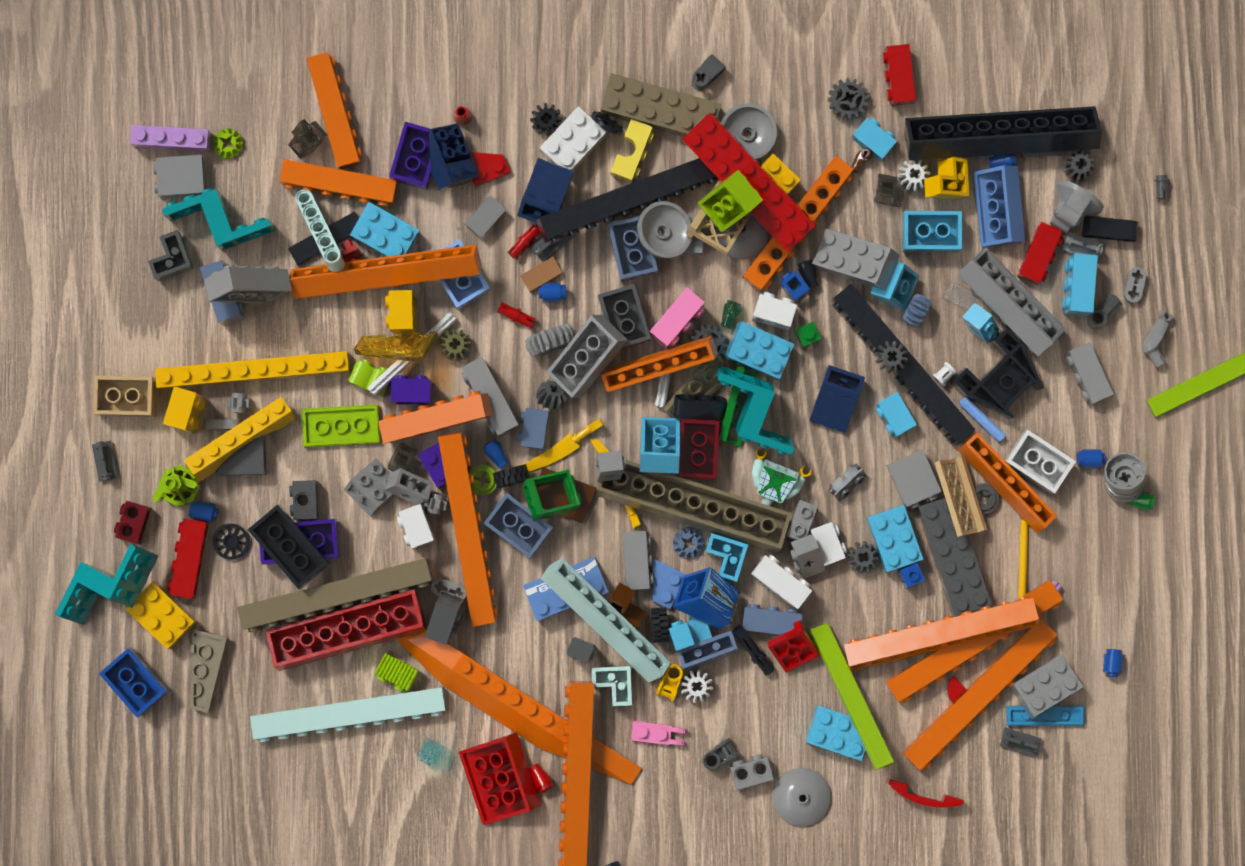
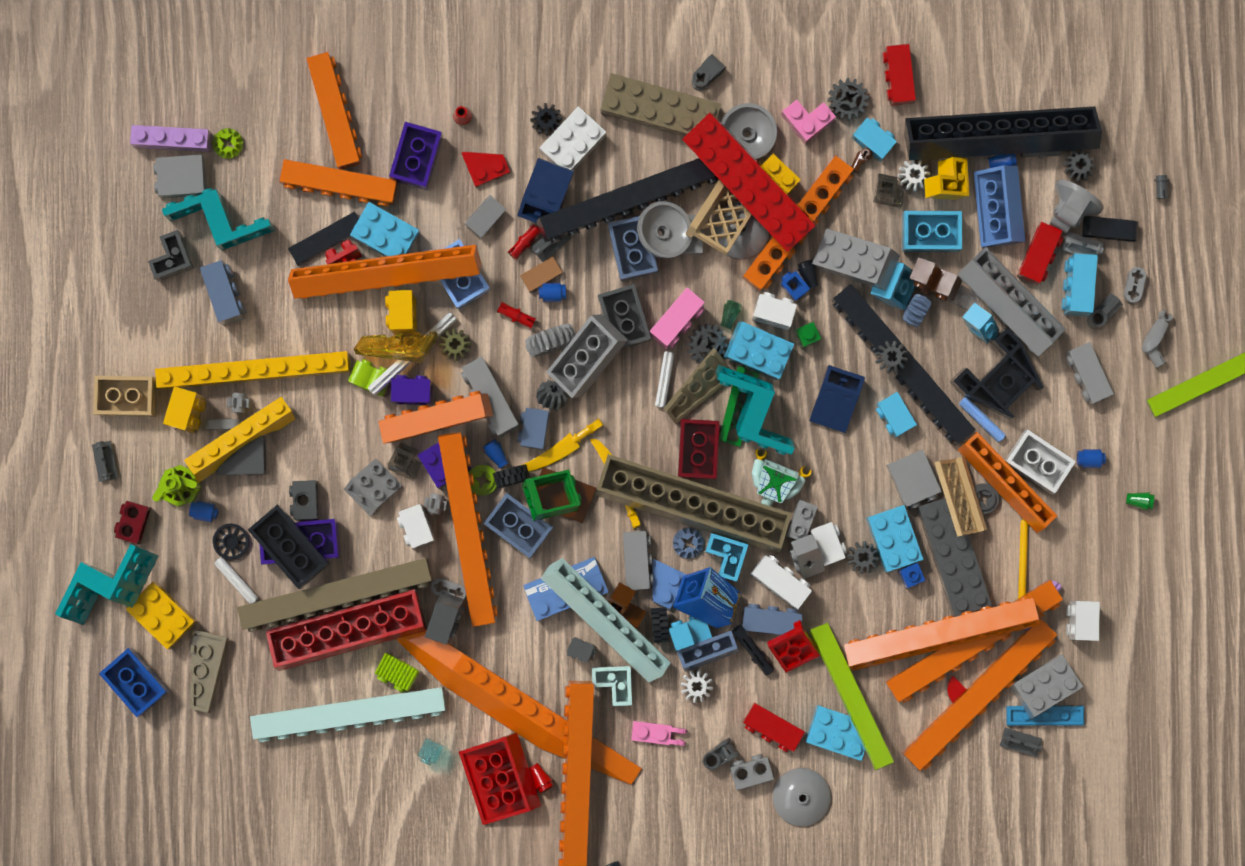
(188, 558): red brick -> none
(236, 580): none -> white axle
(247, 284): light grey brick -> none
(306, 138): clear smoke brick -> none
(322, 237): light aqua beam -> none
(340, 425): lime tile -> none
(409, 486): light grey brick -> none
(450, 157): dark blue slope -> none
(606, 123): black wheel -> none
(609, 466): light grey brick -> none
(627, 167): light yellow arch -> none
(659, 363): orange brick -> none
(660, 445): medium azure brick -> none
(669, 683): yellow piece -> none
(699, 407): black beam -> none
(730, 201): lime brick -> none
(773, 728): none -> red brick
(805, 124): none -> bright pink brick
(854, 476): dark grey hinge -> none
(933, 280): none -> brick
(944, 374): white bush -> none
(947, 801): red slope -> none
(1083, 620): none -> white brick
(1113, 662): blue brick -> none
(1128, 468): light grey wheel -> none

